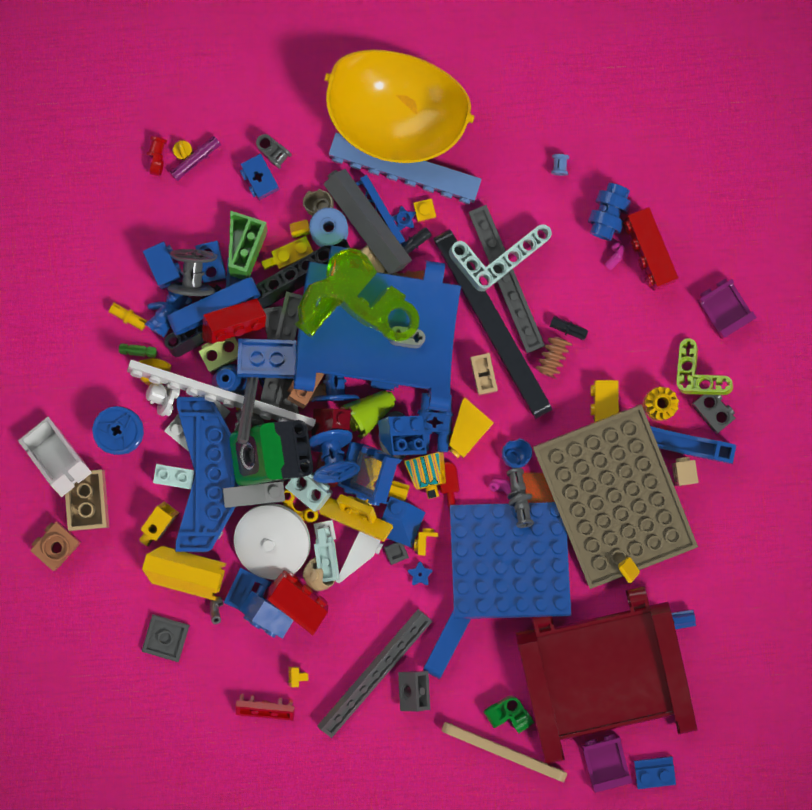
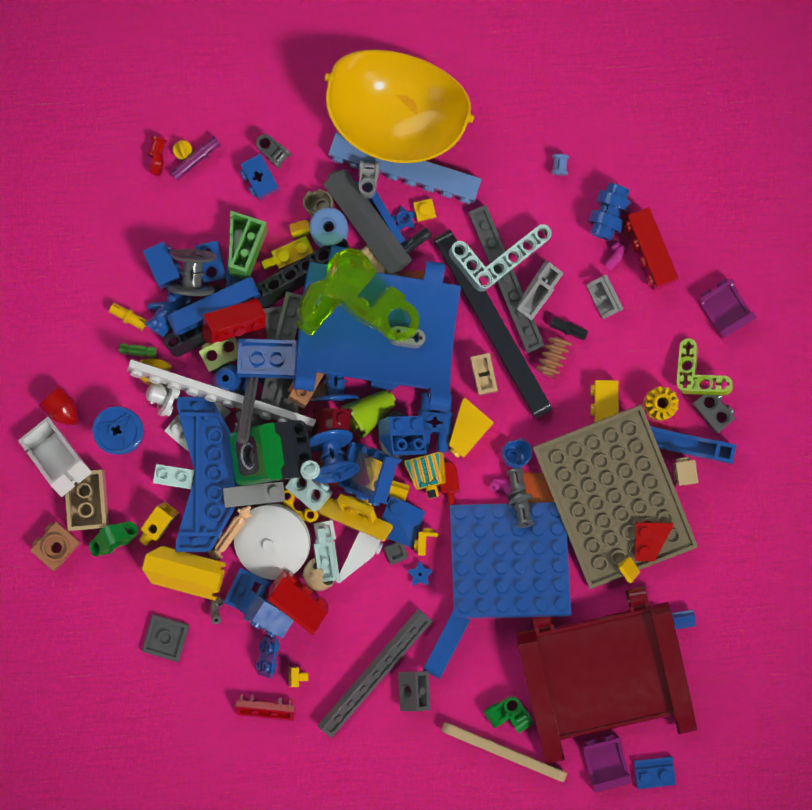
(60, 407): none -> red helmet
(112, 537): none -> green piece
(230, 533): none -> light nougat wheel
(265, 665): none -> blue hinge
(310, 470): none -> light aqua plate
(368, 175): none -> light grey piece
(539, 290): none -> light grey slope
(604, 297): none -> light grey hinge
(650, 539): none -> red wing

